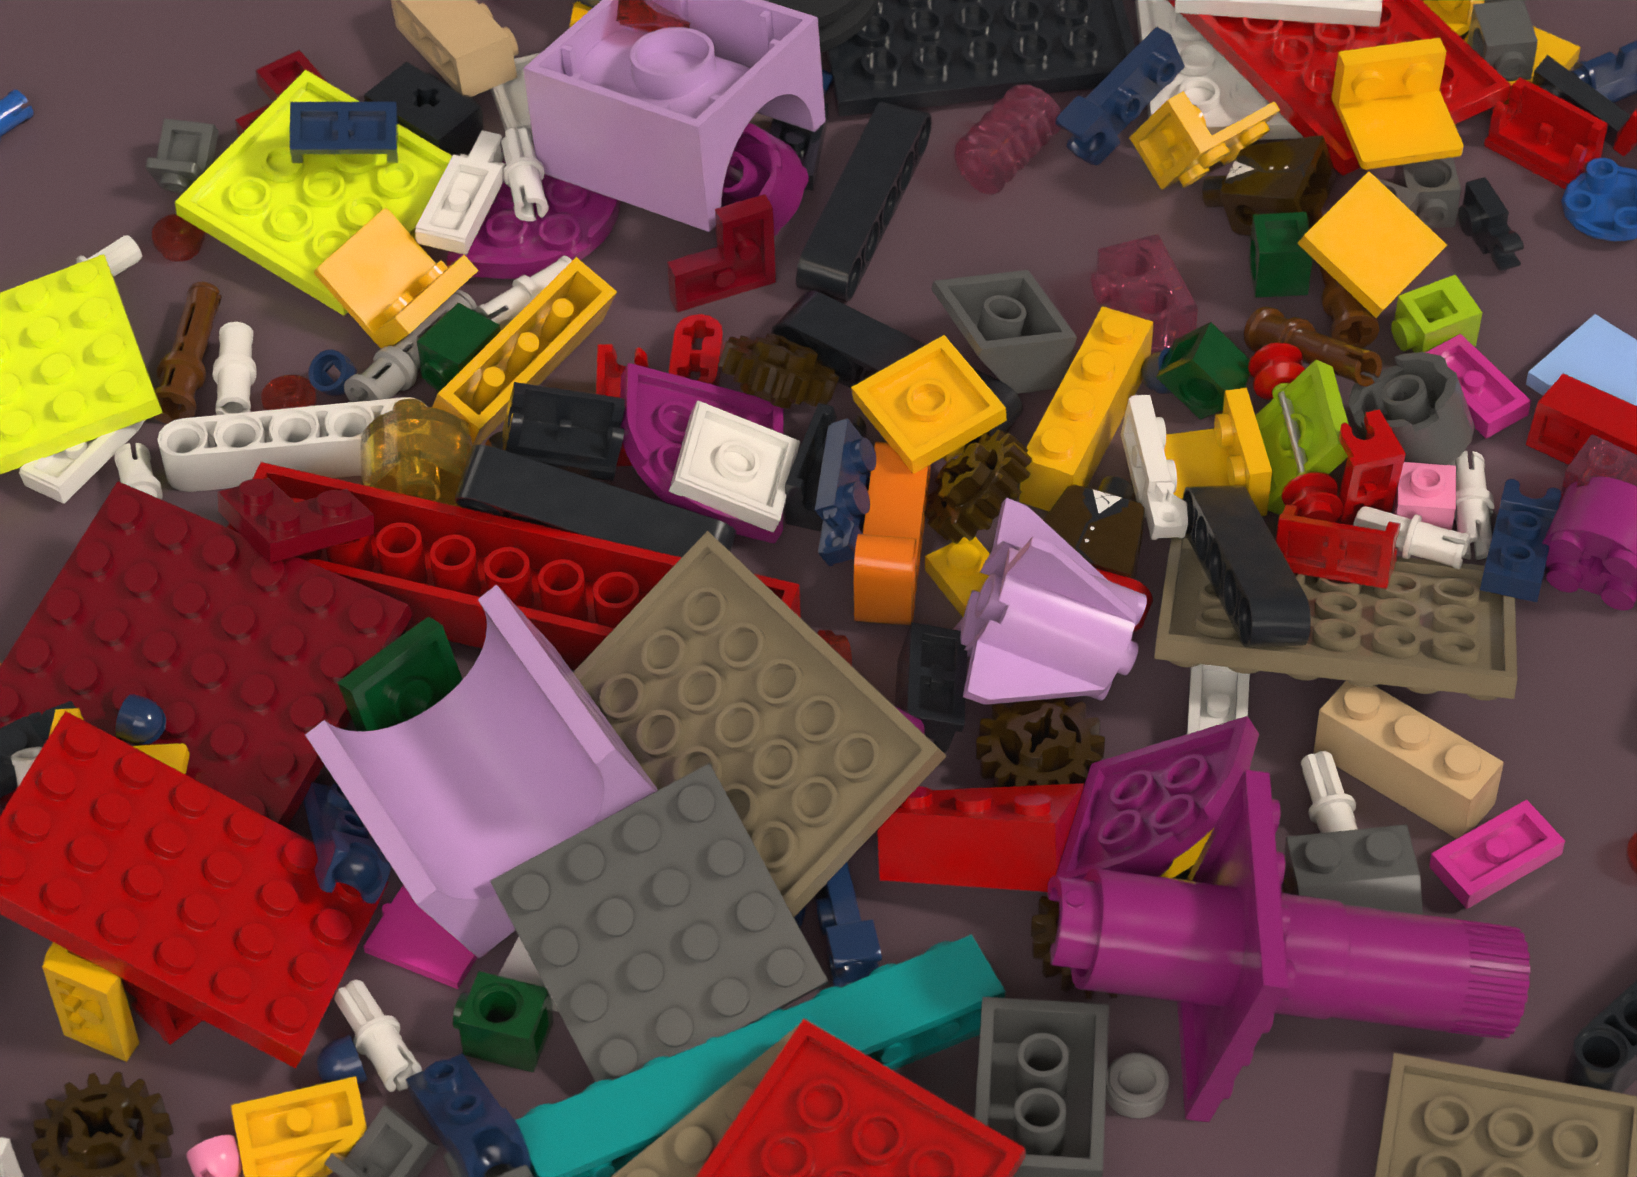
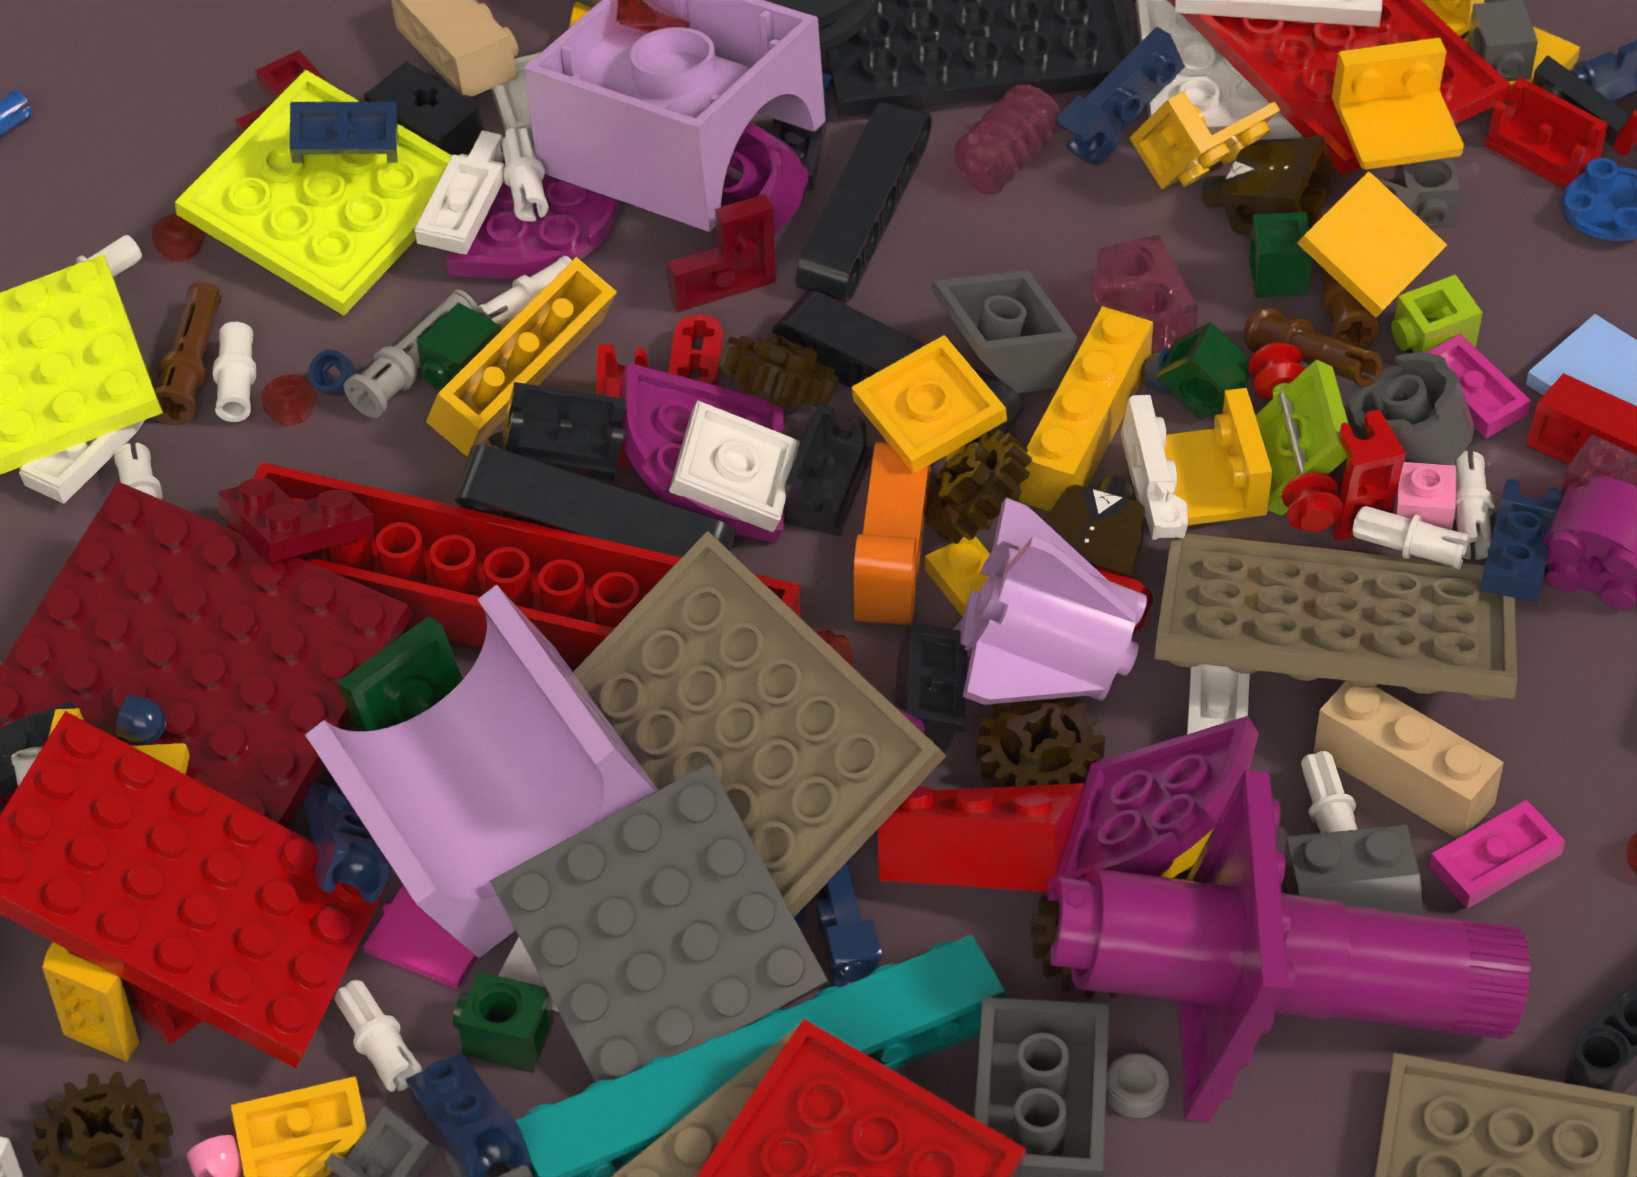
(183, 154): dark grey bracket -> none
(229, 447): white beam -> none
(340, 1061): dark blue hinge -> none
(389, 279): yellow bracket -> none
(415, 451): clear yellow brick -> none
(843, 491): dark blue hinge -> none
(1246, 567): black beam -> none
(1337, 549): red hinge -> none
(1485, 220): black plate -> none

